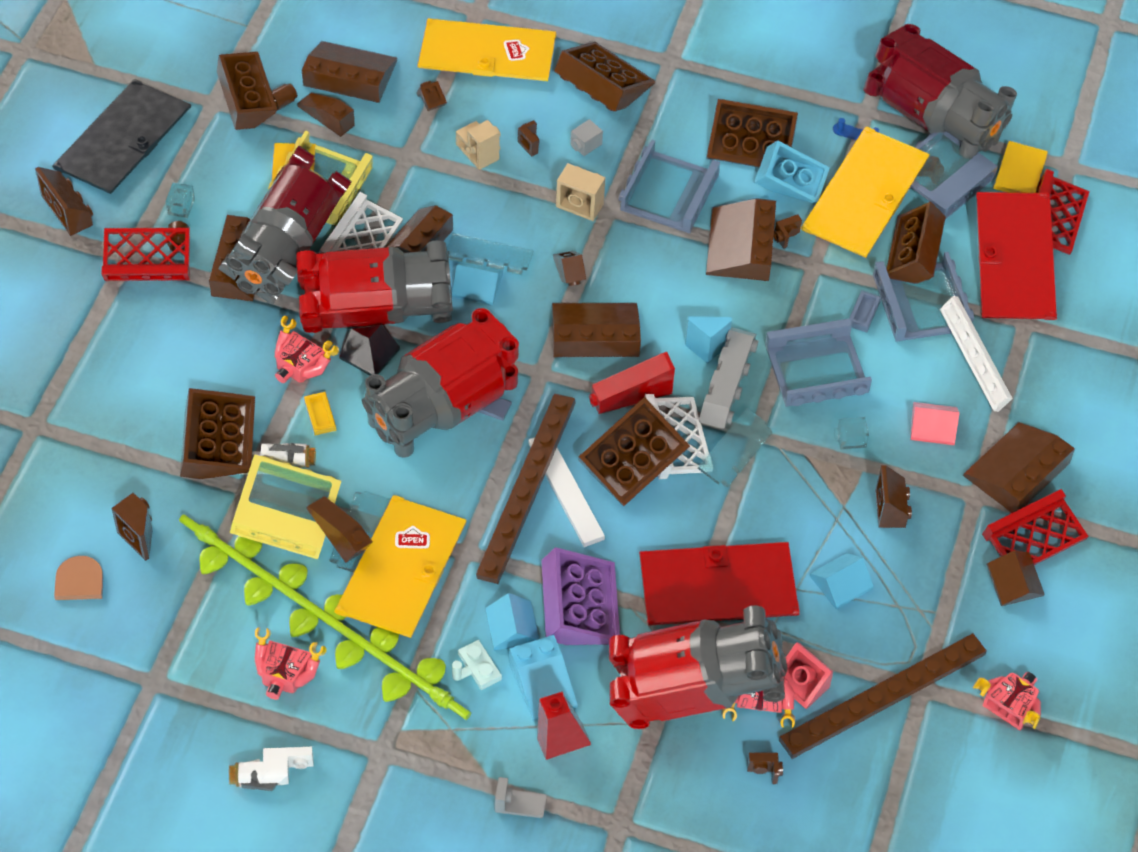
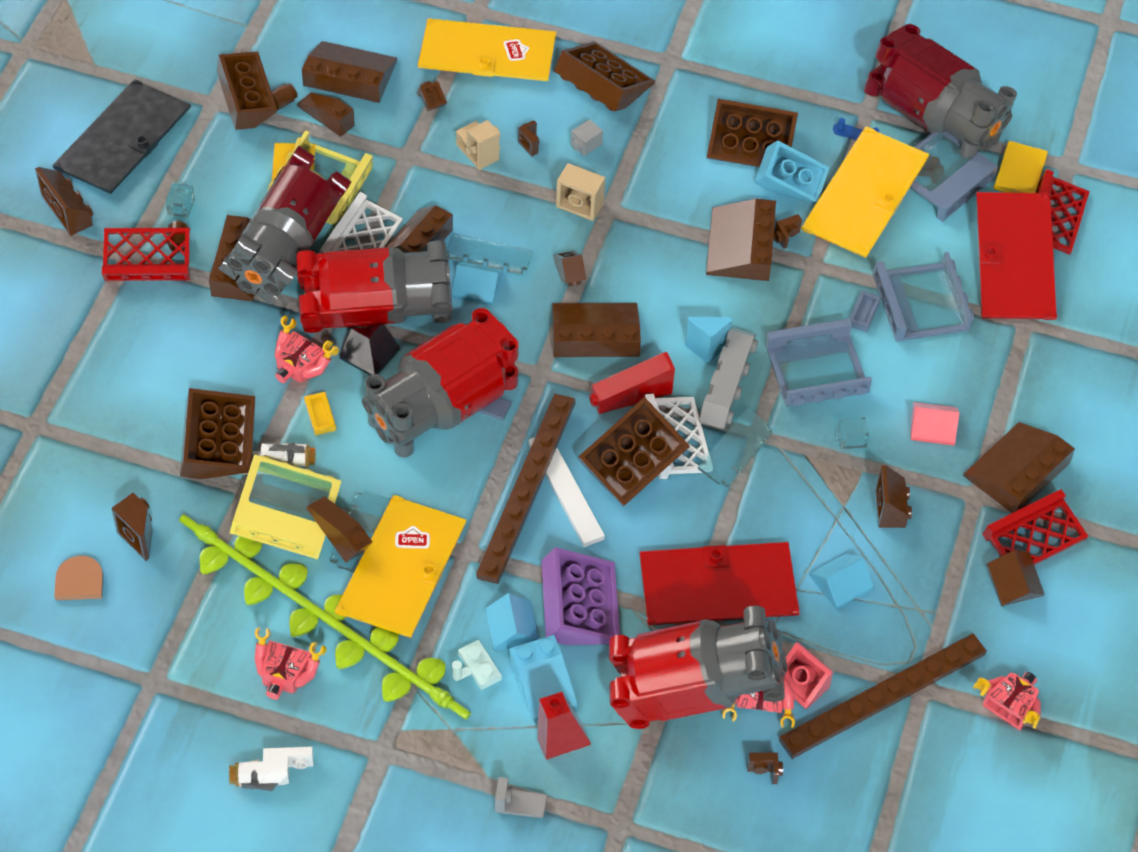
(668, 189): clear light blue panel -> none
(916, 244): reddish brown slope -> none
(976, 354): white tile -> none

